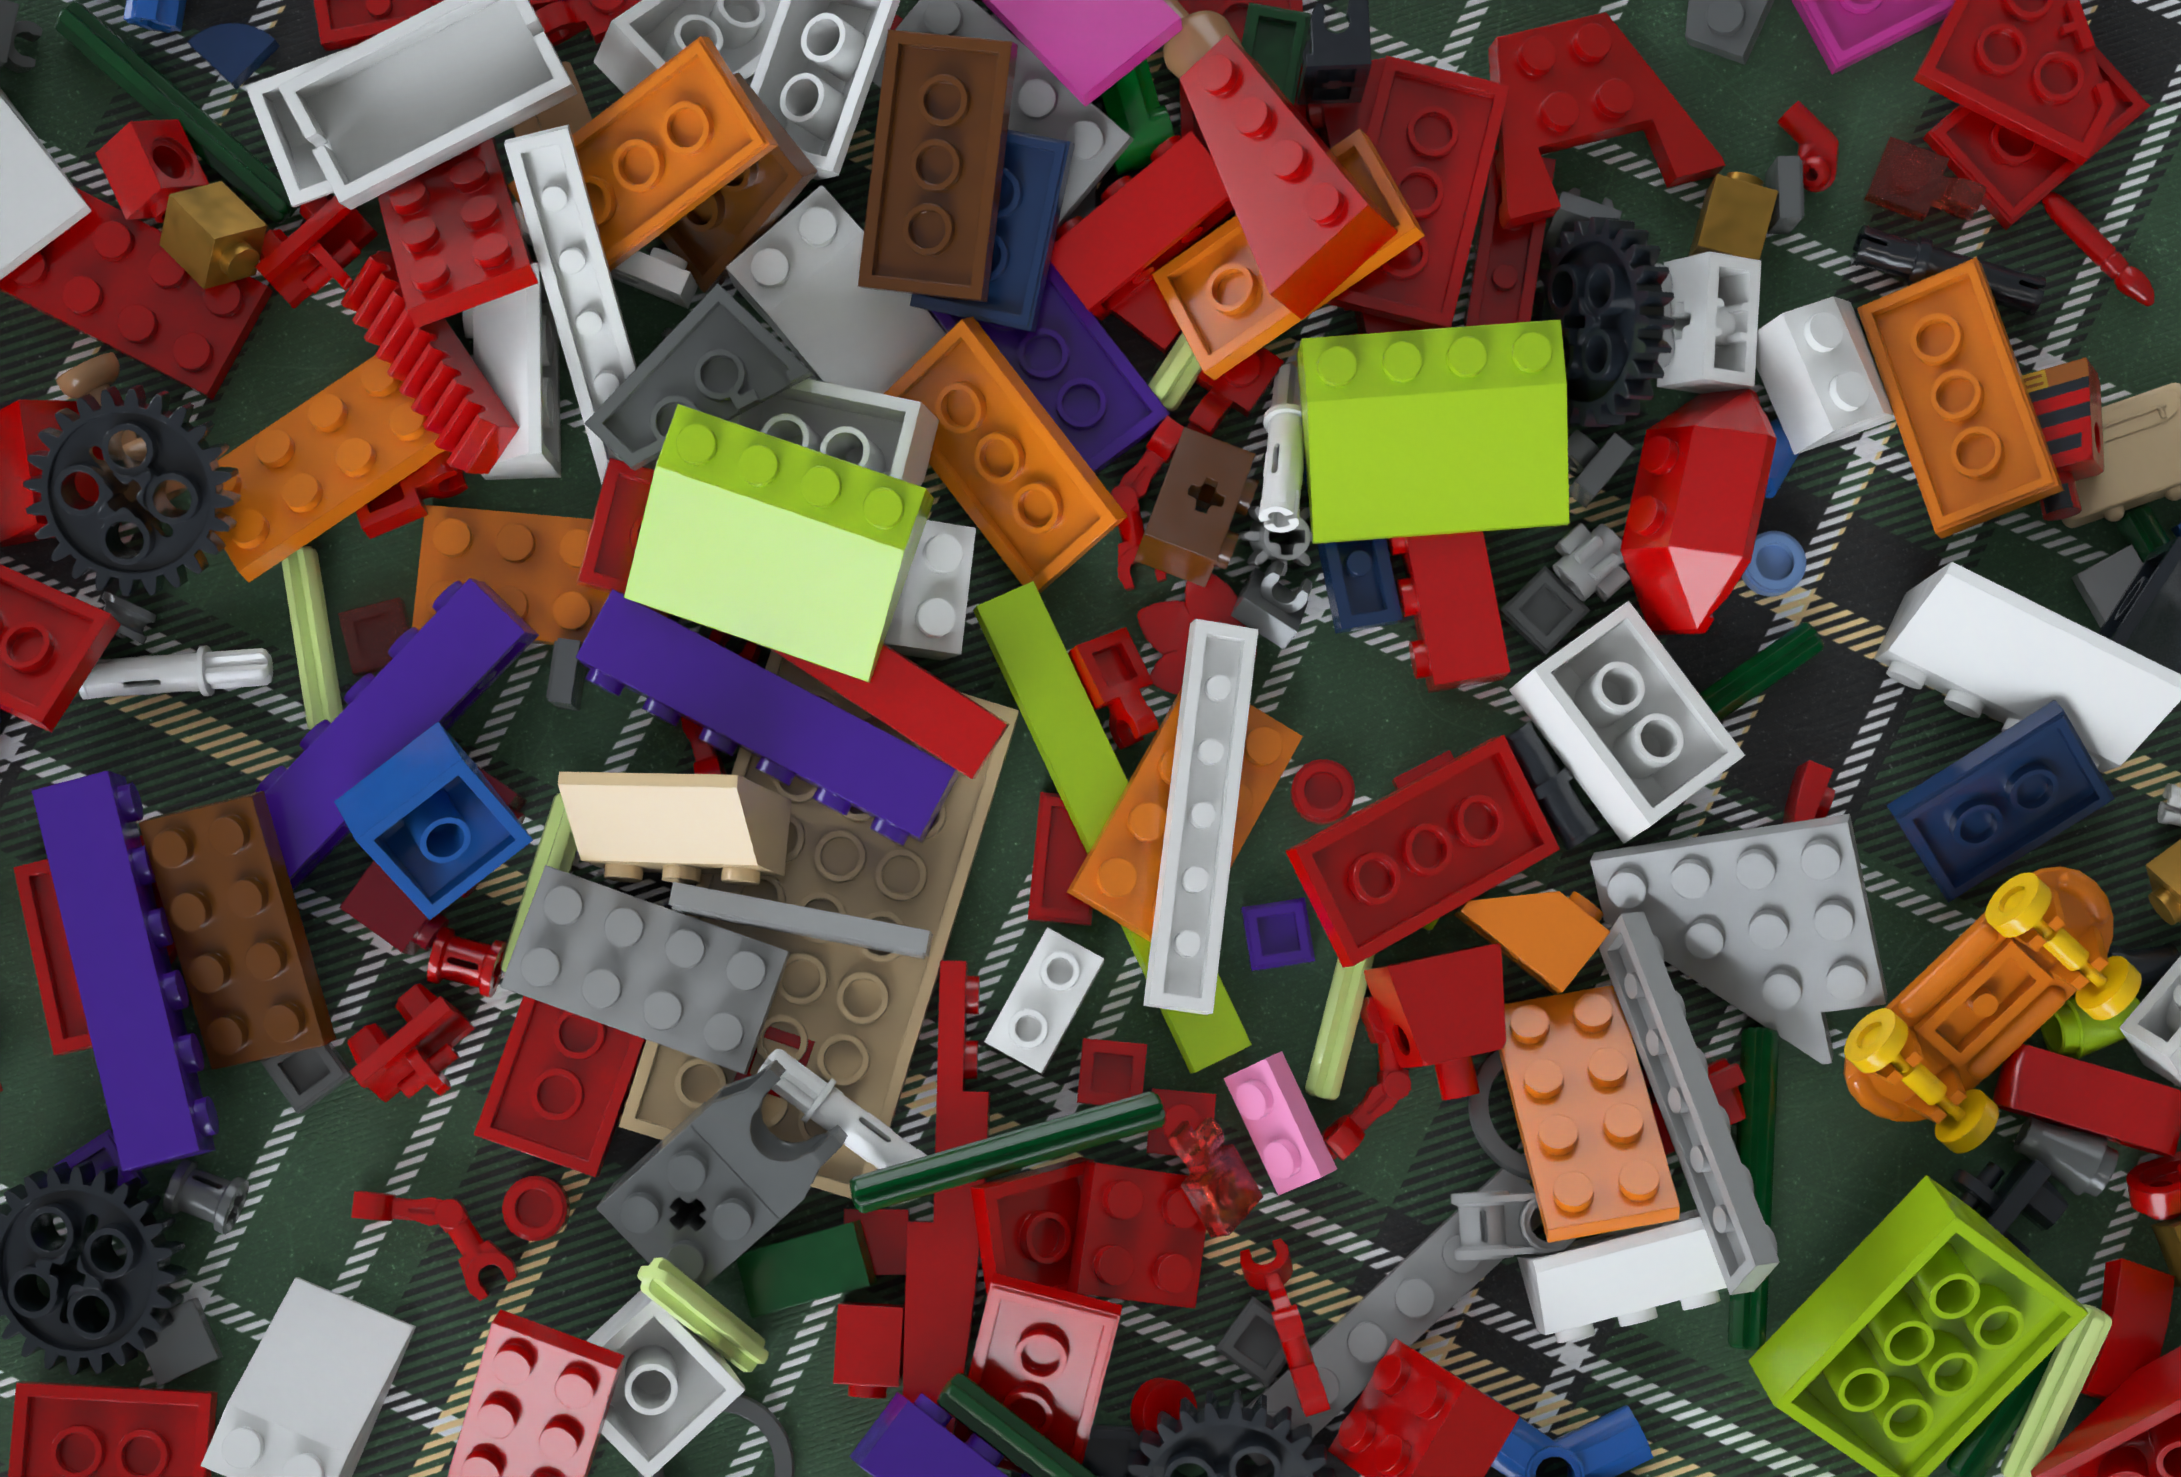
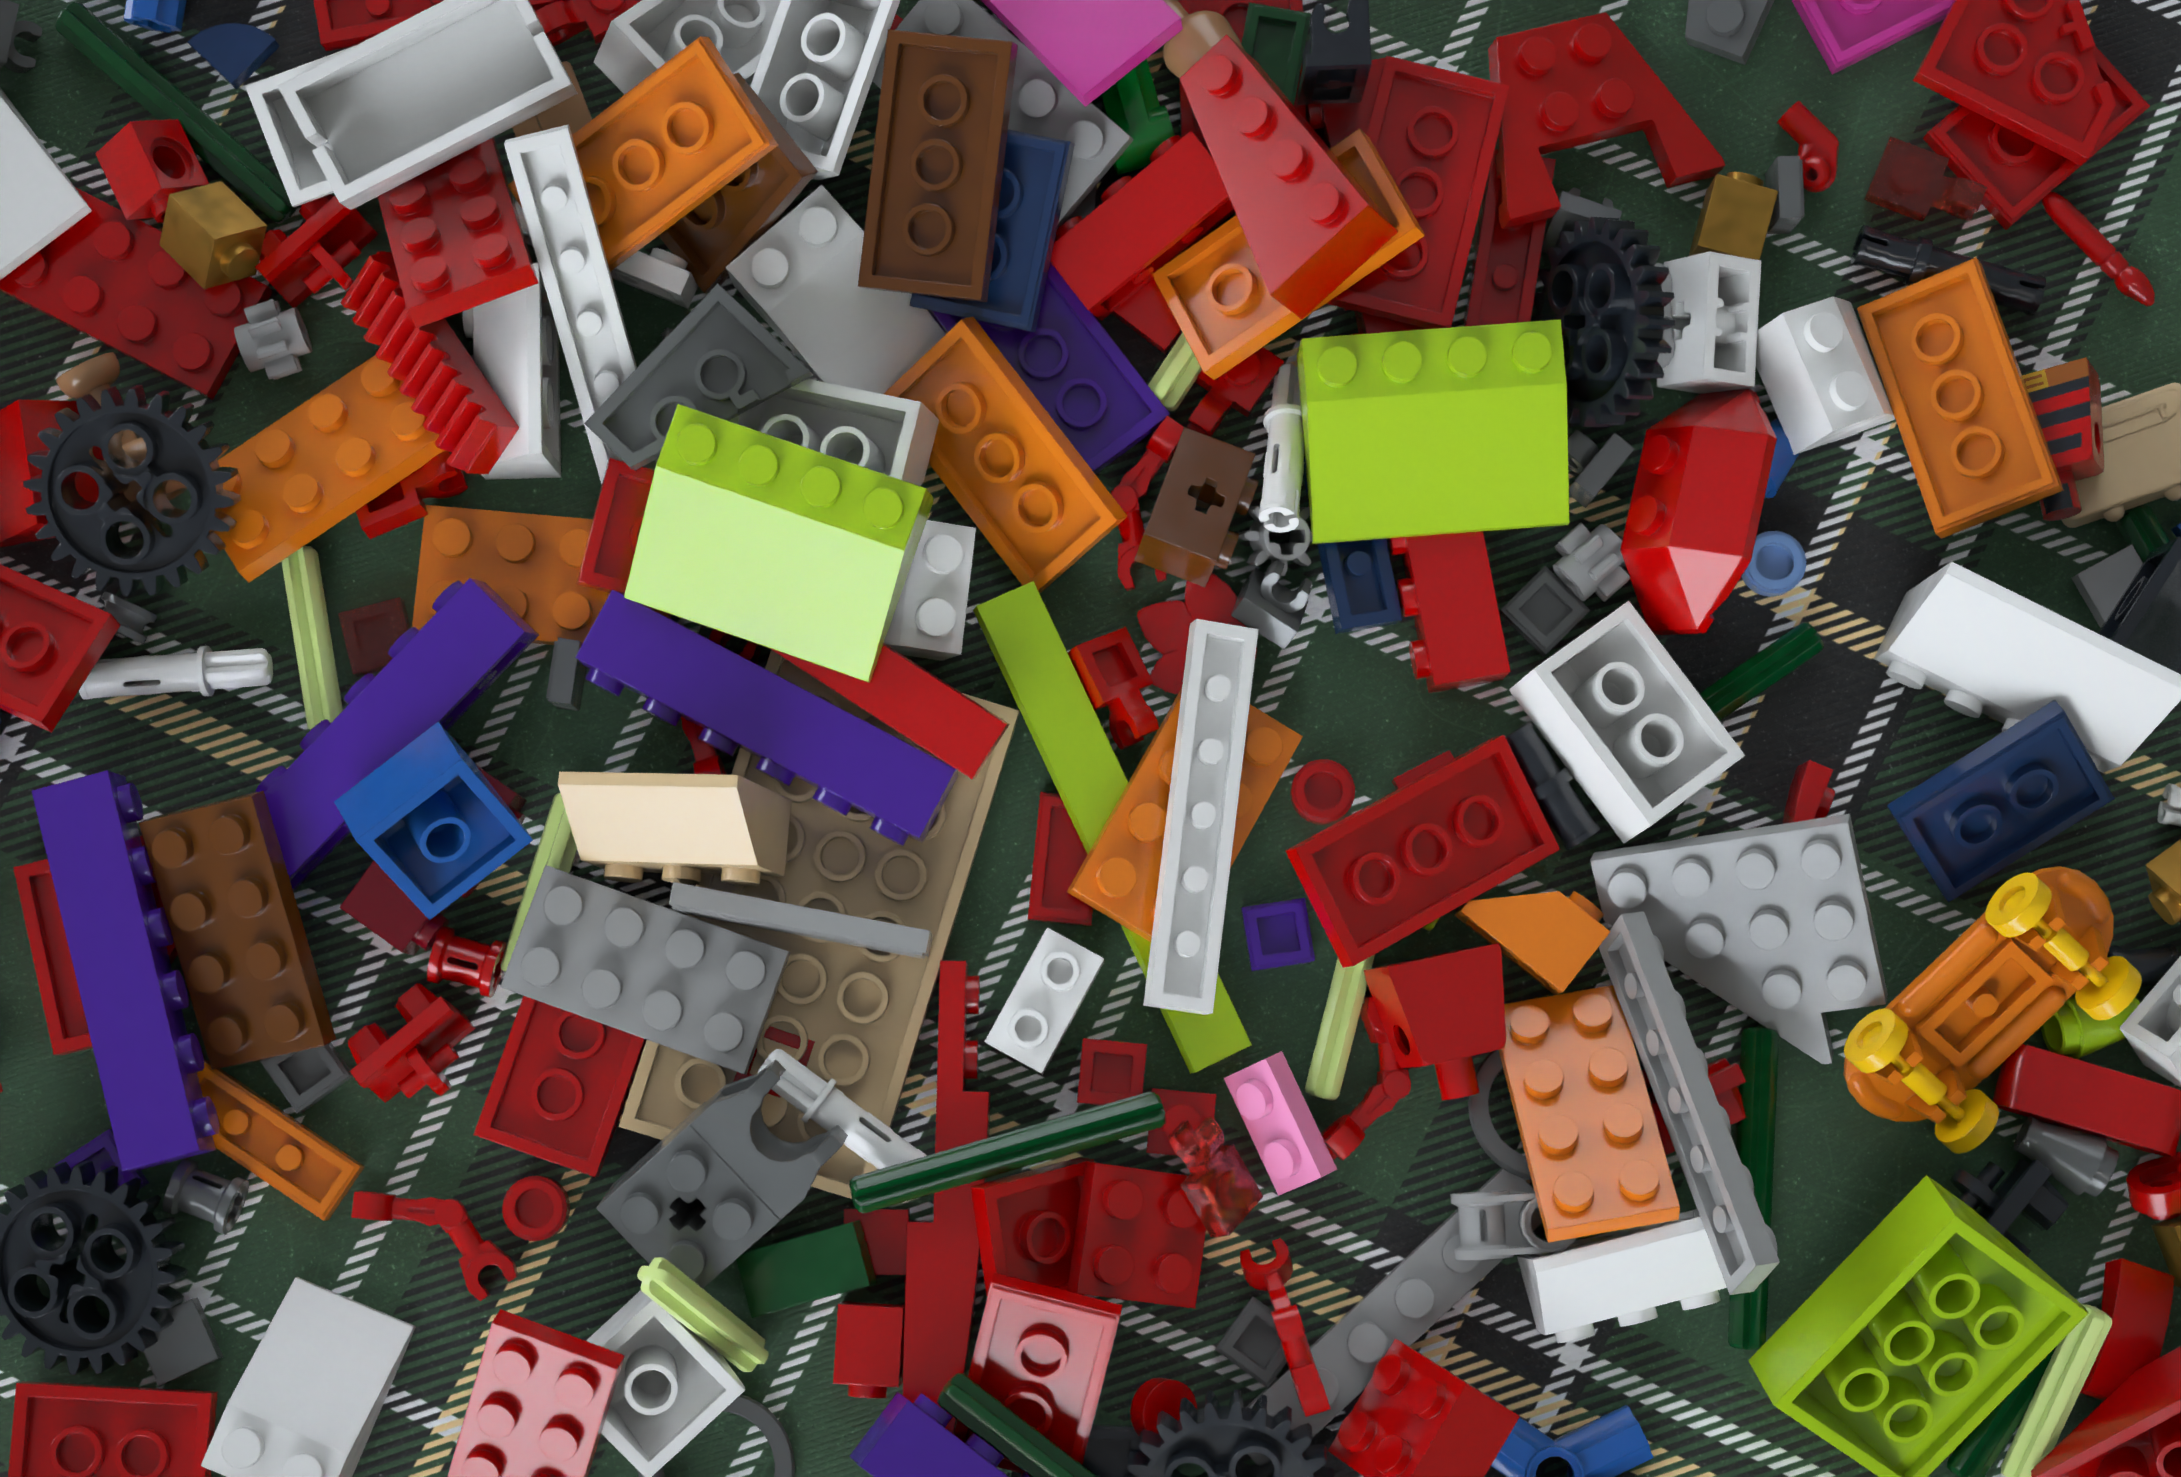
(273, 339): none -> light grey gear
(278, 1146): none -> orange tile

